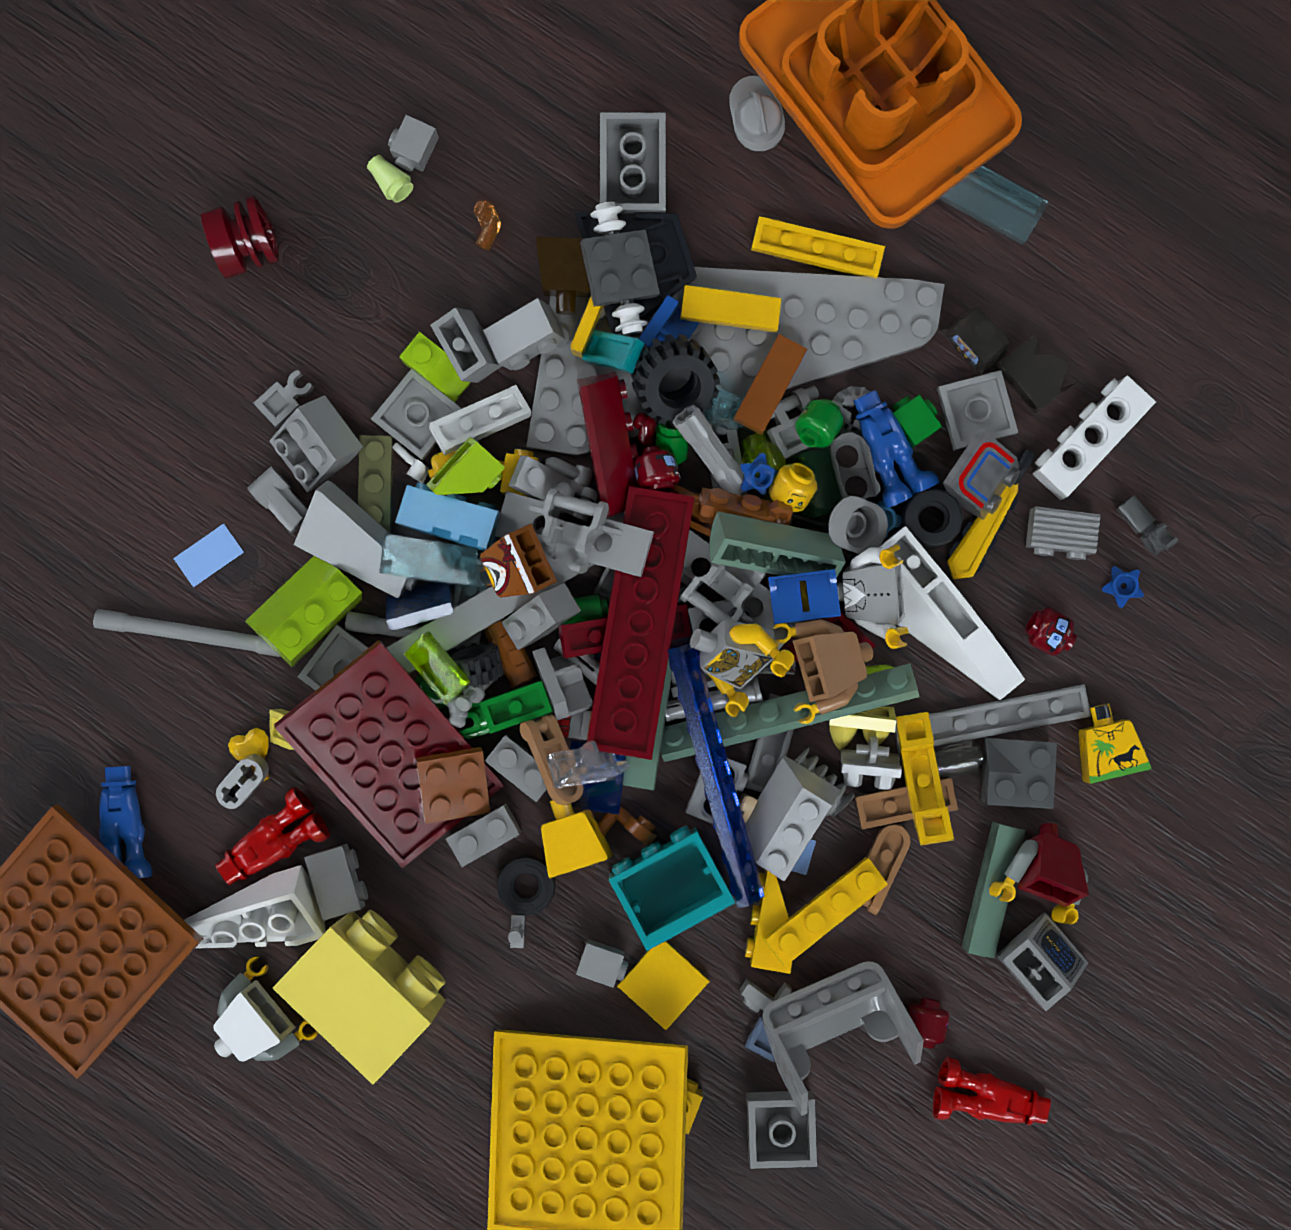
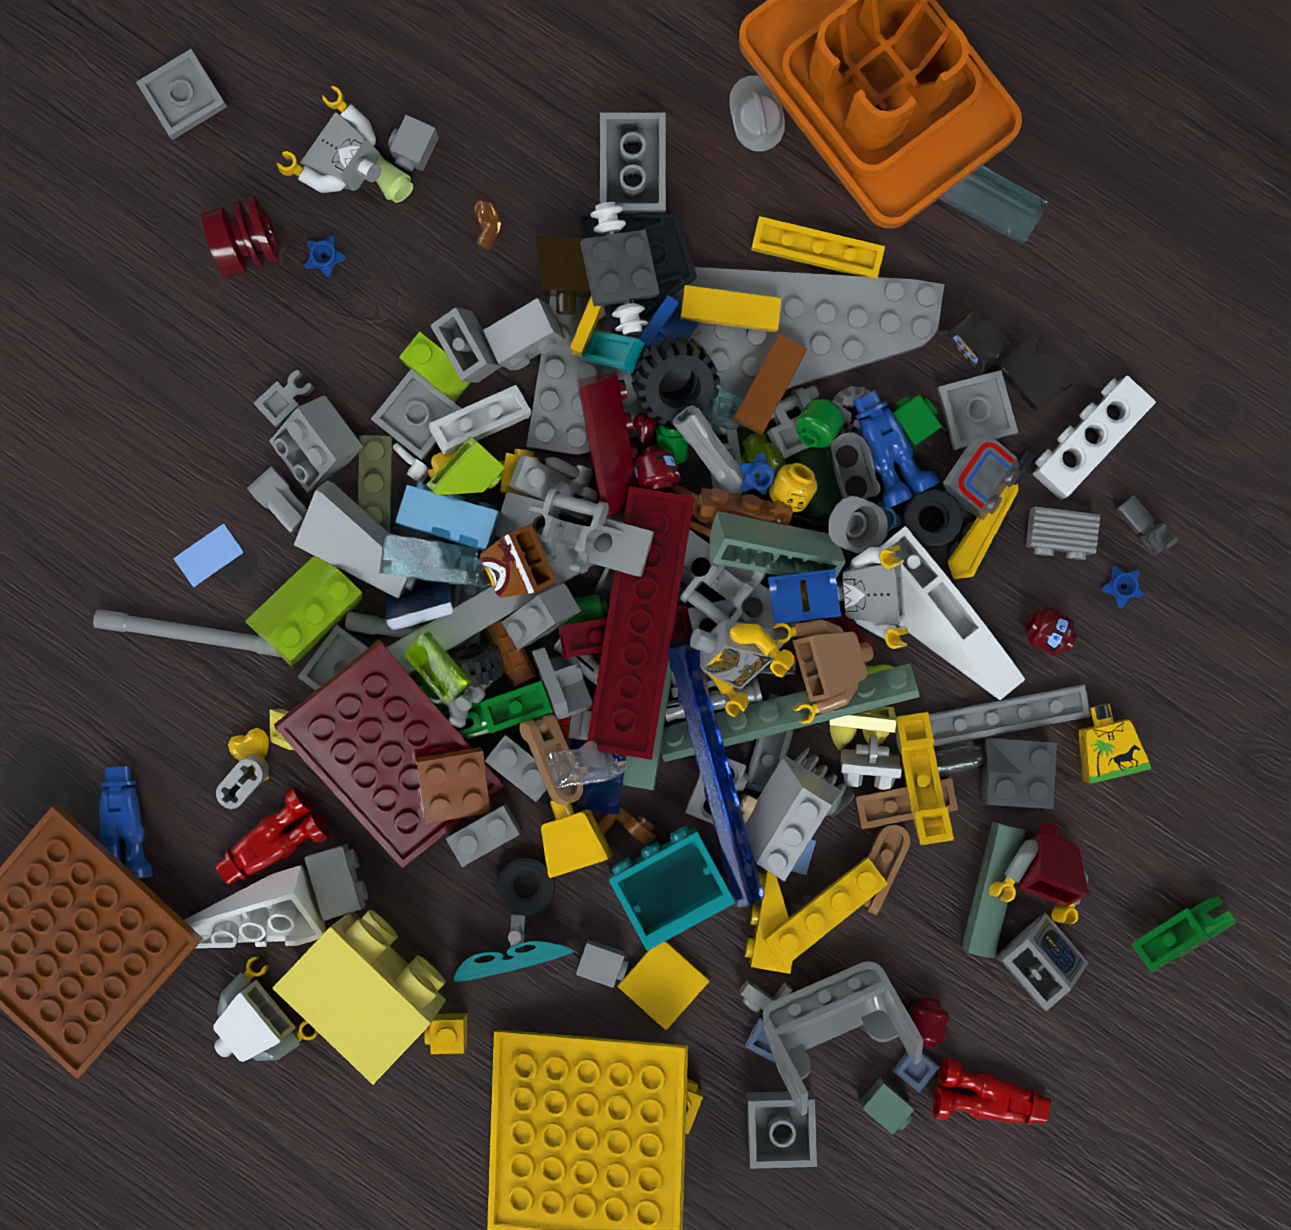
(181, 94): none -> light grey plate
(317, 249): none -> blue plate
(340, 154): none -> torso
(447, 1034): none -> yellow brick
(543, 952): none -> teal piece
(887, 1106): none -> sand green brick
(918, 1074): none -> sand blue tile
(1182, 934): none -> green plate

